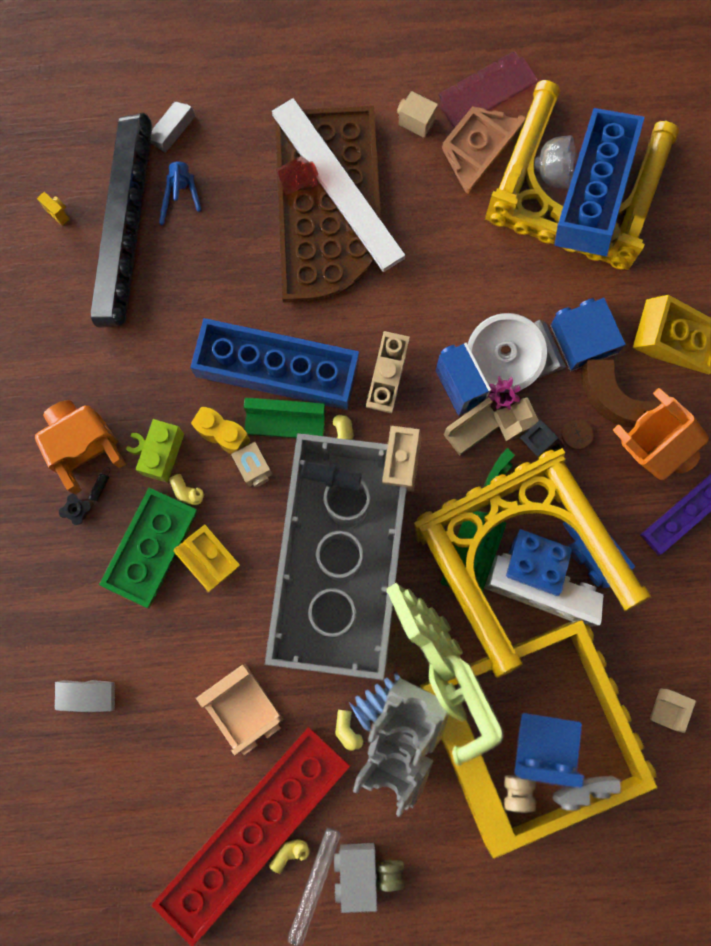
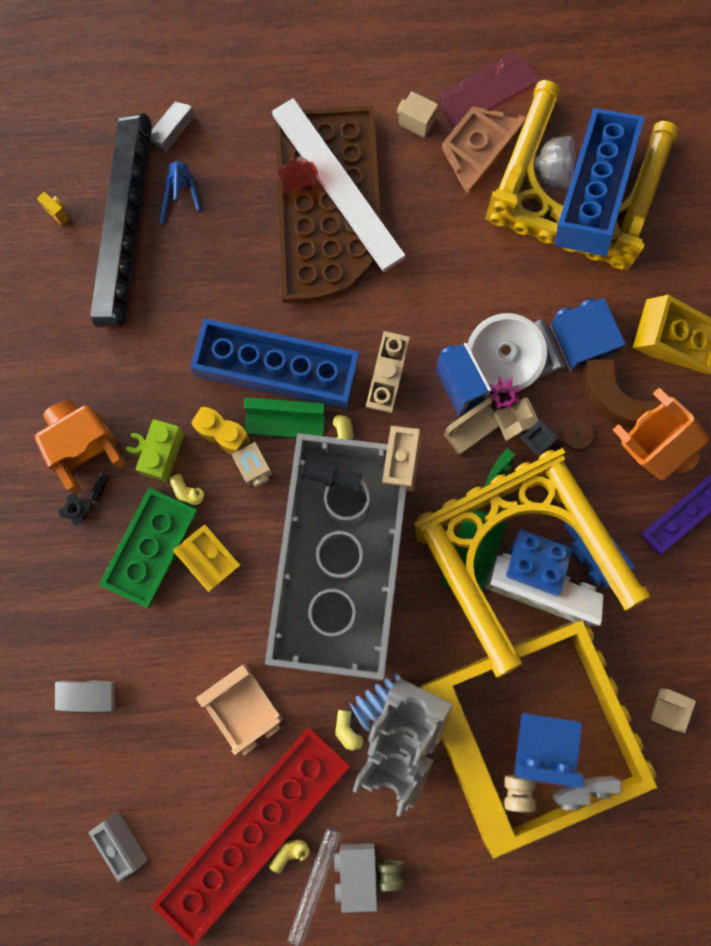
(118, 846): none -> light grey slope
(444, 653): yellowish green plate -> none

